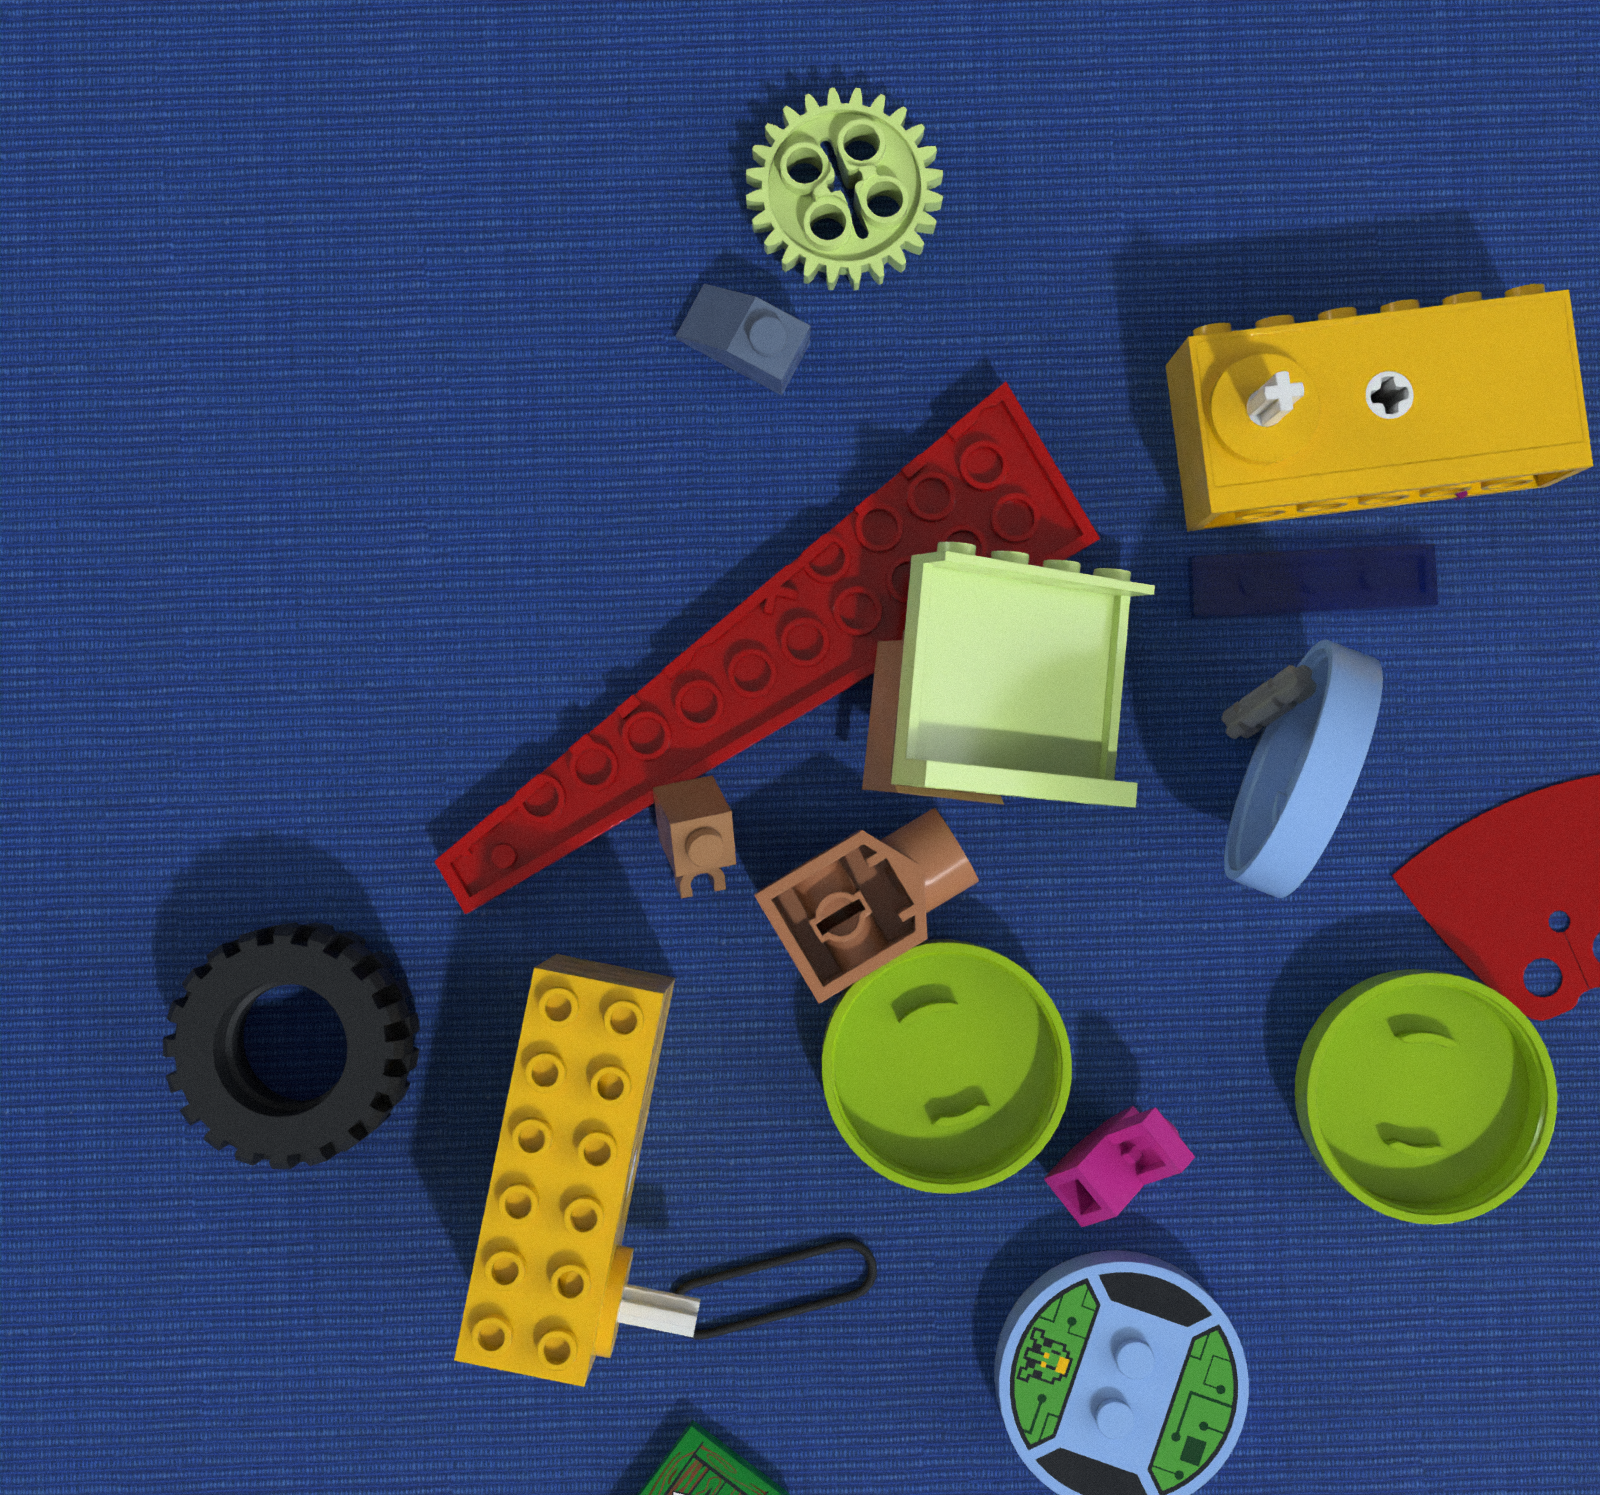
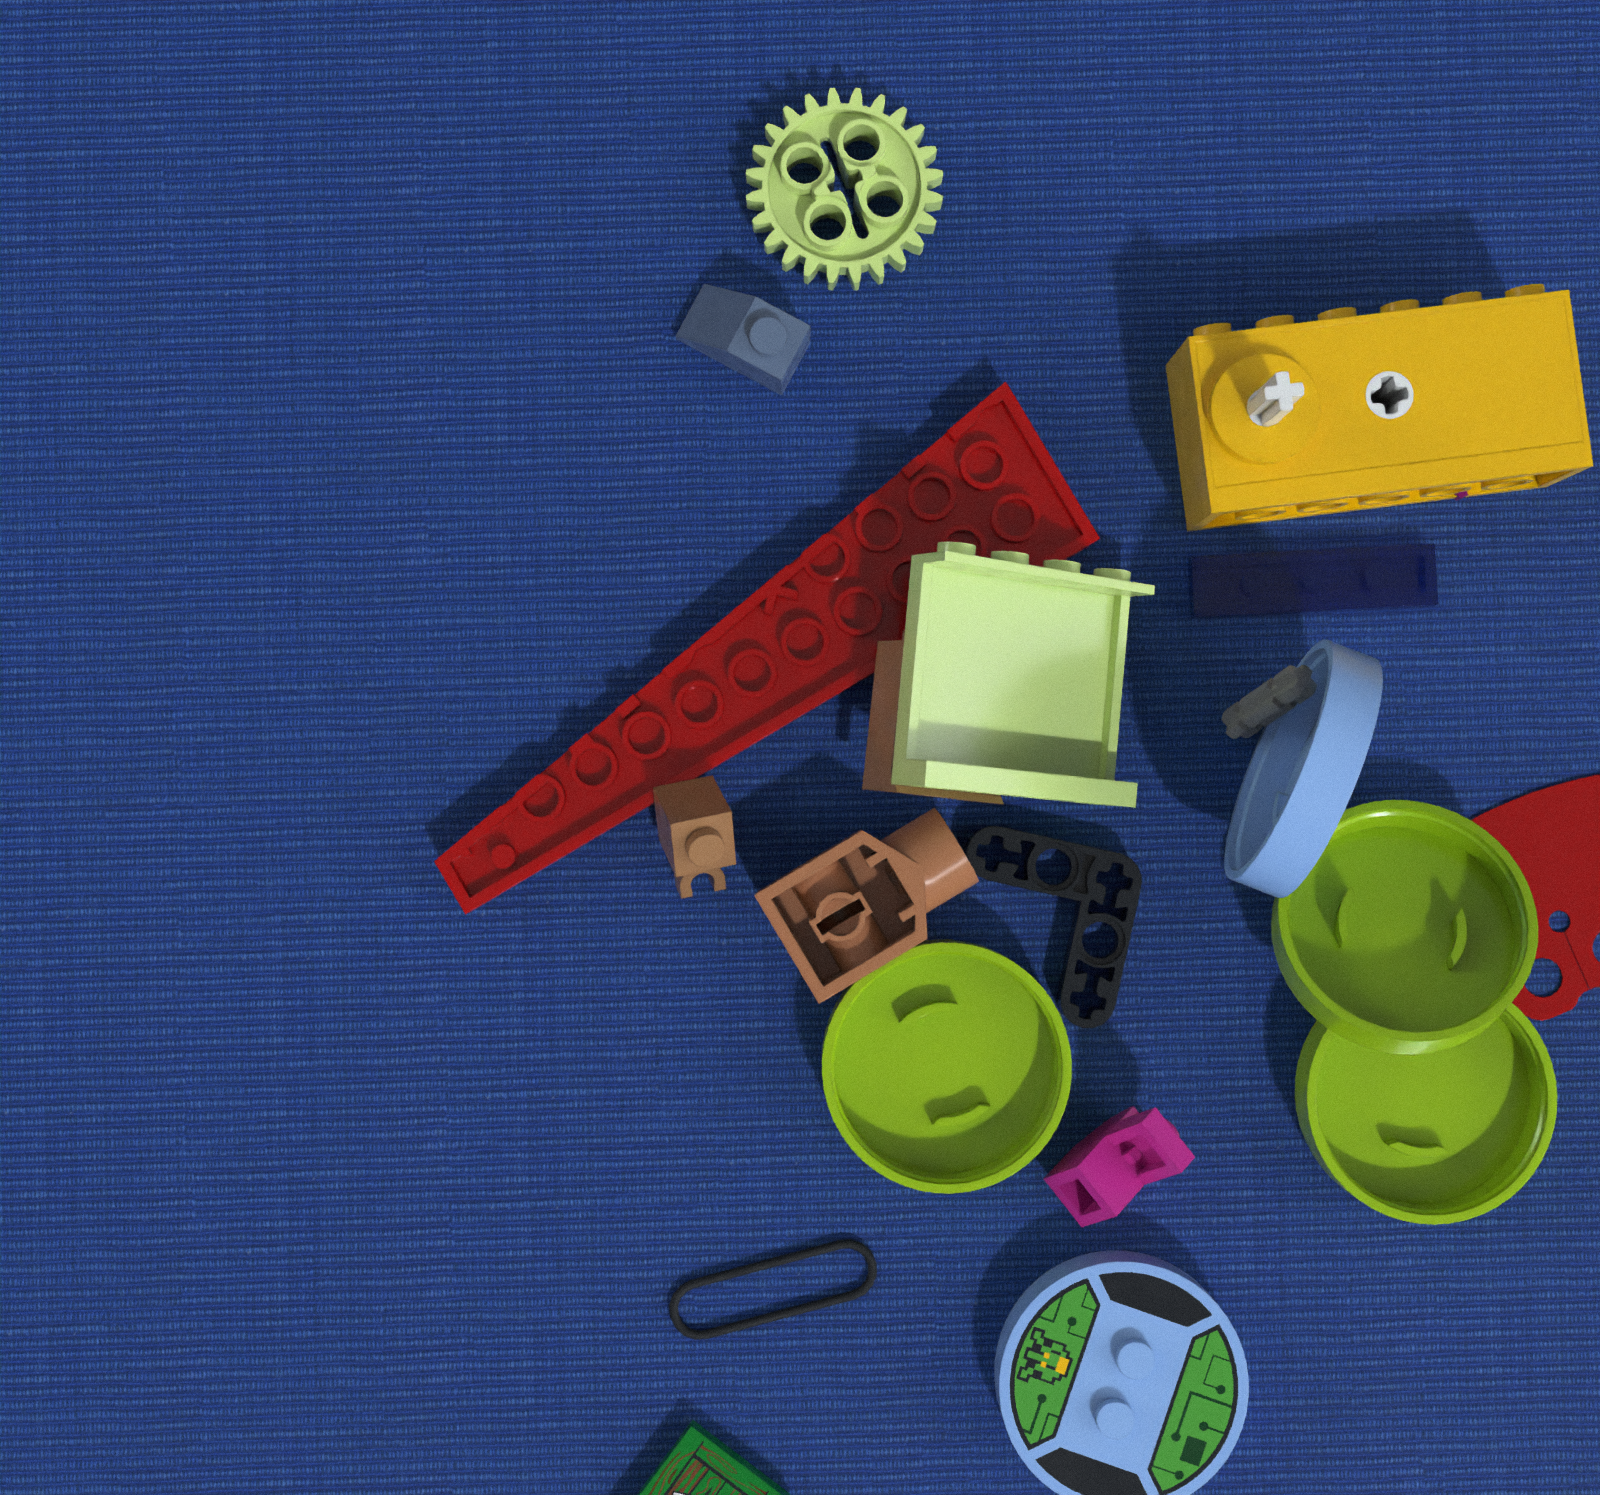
(214, 1061): black tyre -> none
(563, 1179): yellow piece -> none
(1080, 886): none -> black beam
(1407, 929): none -> lime brick

